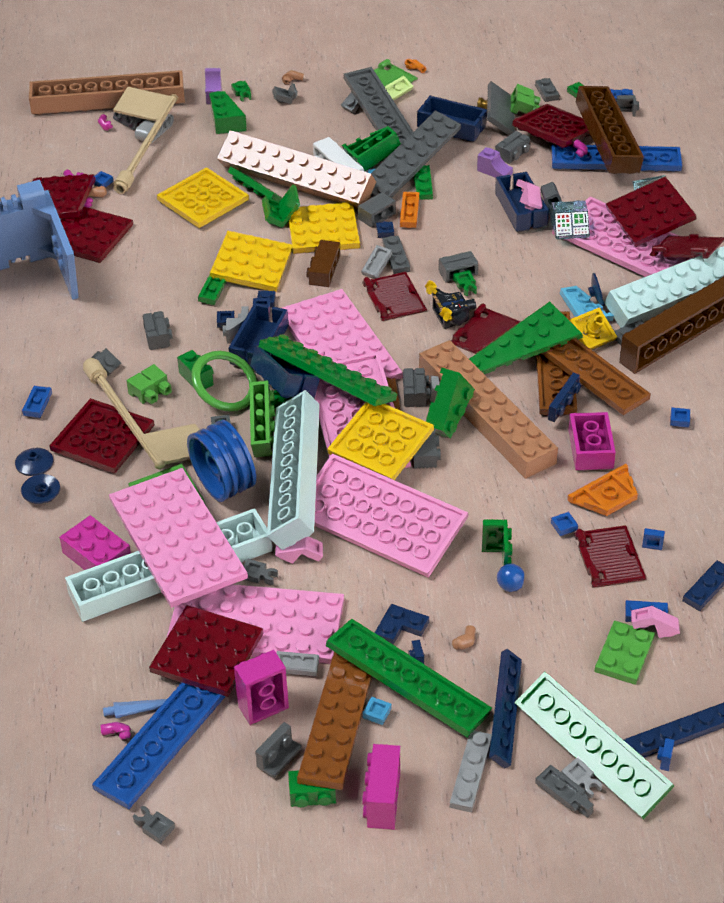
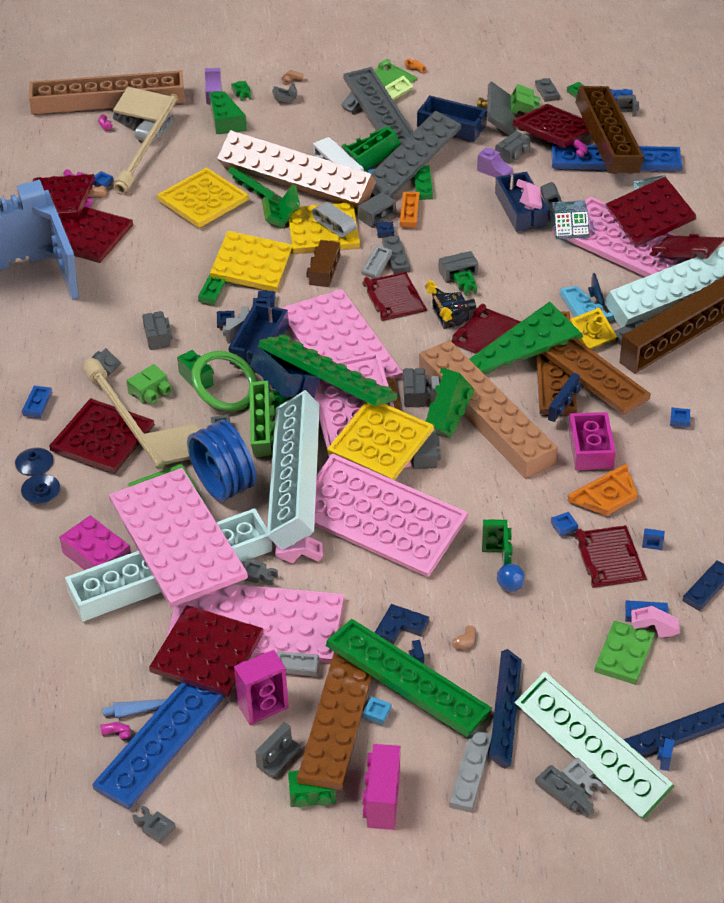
(334, 219): none -> light grey beam

